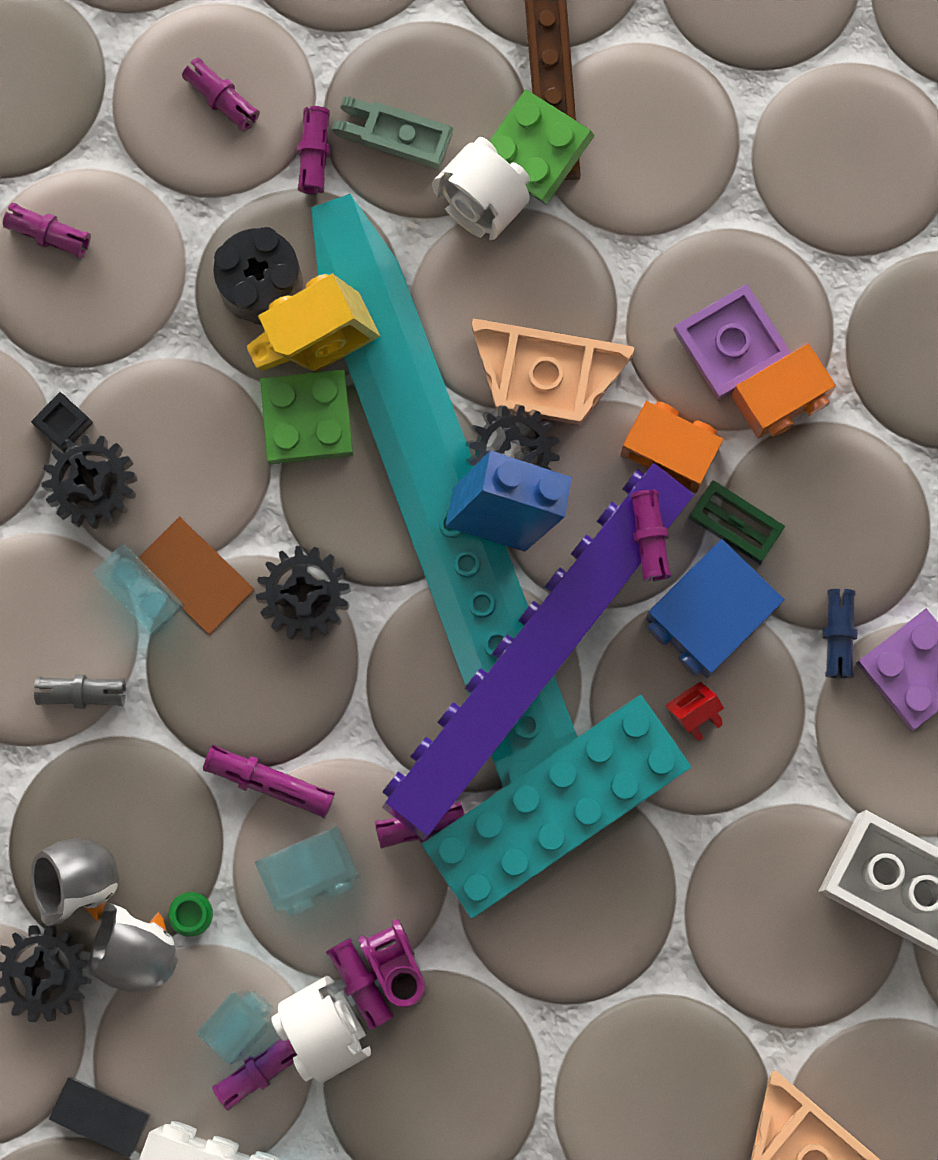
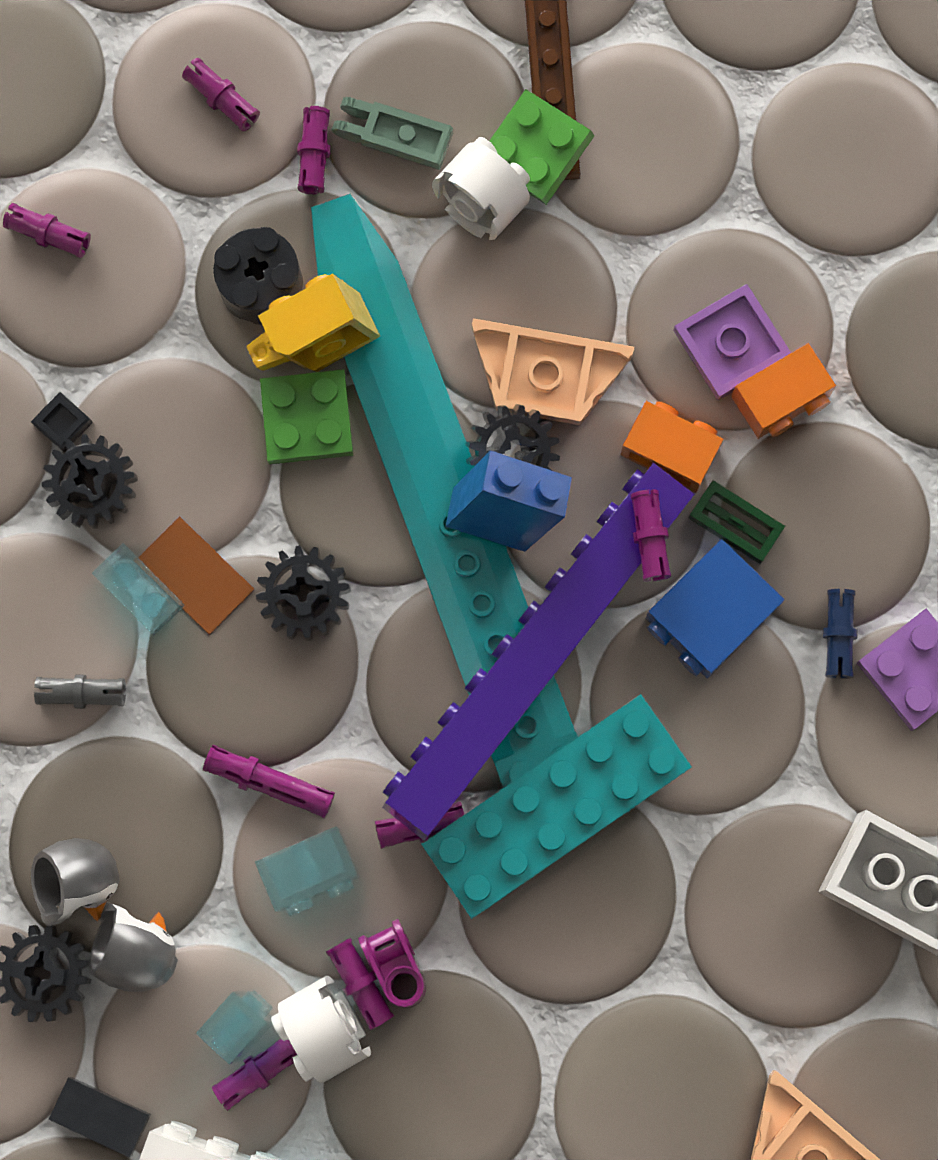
(190, 914): green plate -> none
(695, 708): red tile -> none

